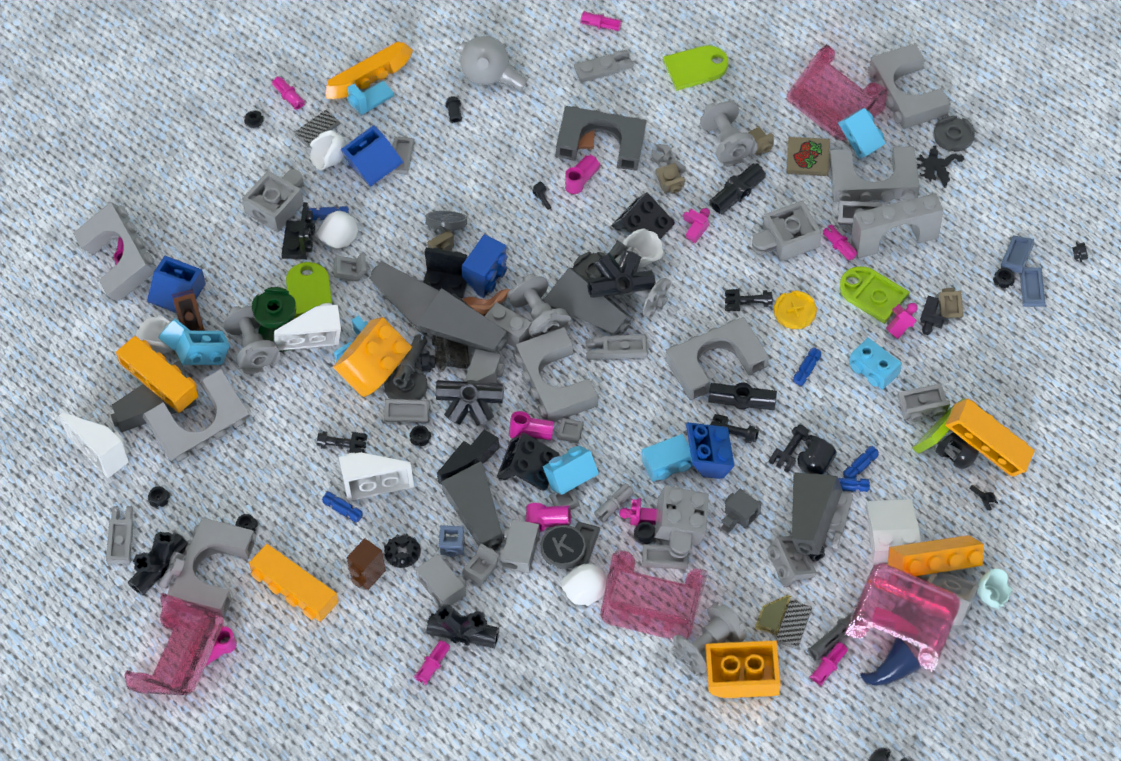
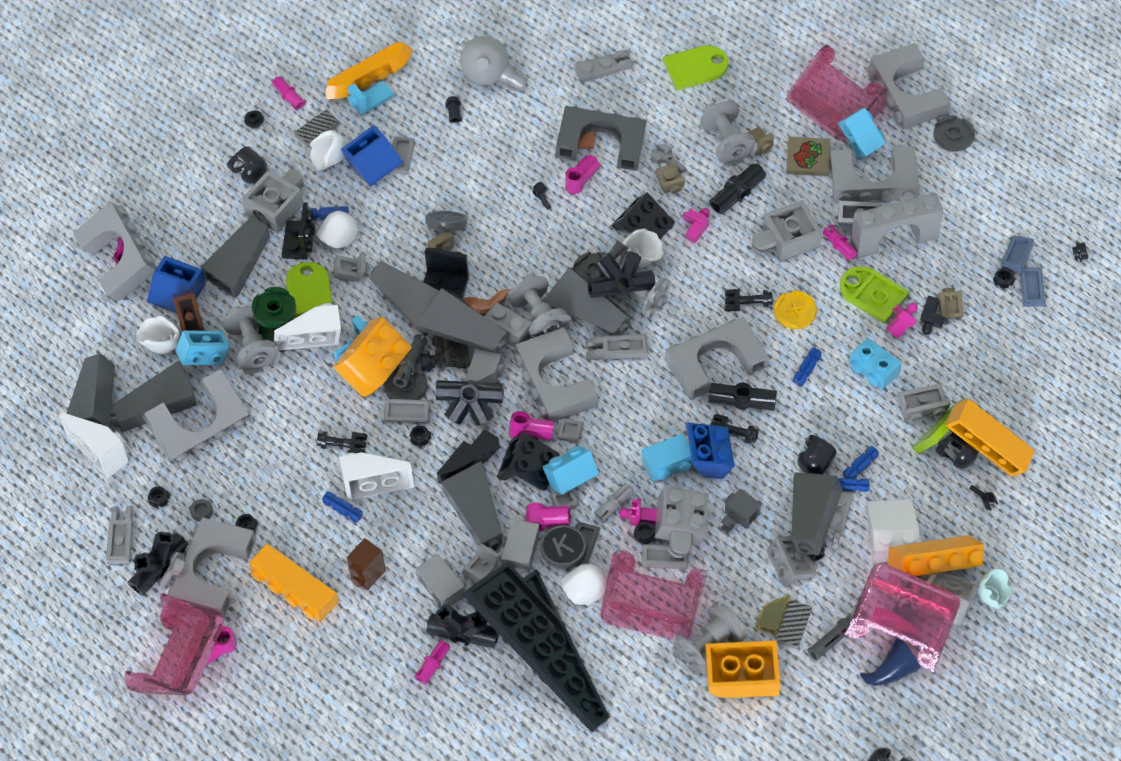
(93, 391): none -> dark grey slope
(157, 373): light orange brick -> none
(171, 333): medium azure slope -> none
(200, 509): none -> dark grey tile
(237, 257): none -> dark grey slope
(252, 162): none -> black helmet
(402, 559): black gear -> none
(451, 545): sand blue brick -> none
(485, 265): blue slope -> none
(532, 626): none -> black wing
(600, 21): dark pink axle -> none
(800, 433): black hinge -> none
(829, 664): dark pink axle -> none
(937, 164): black piece -> none

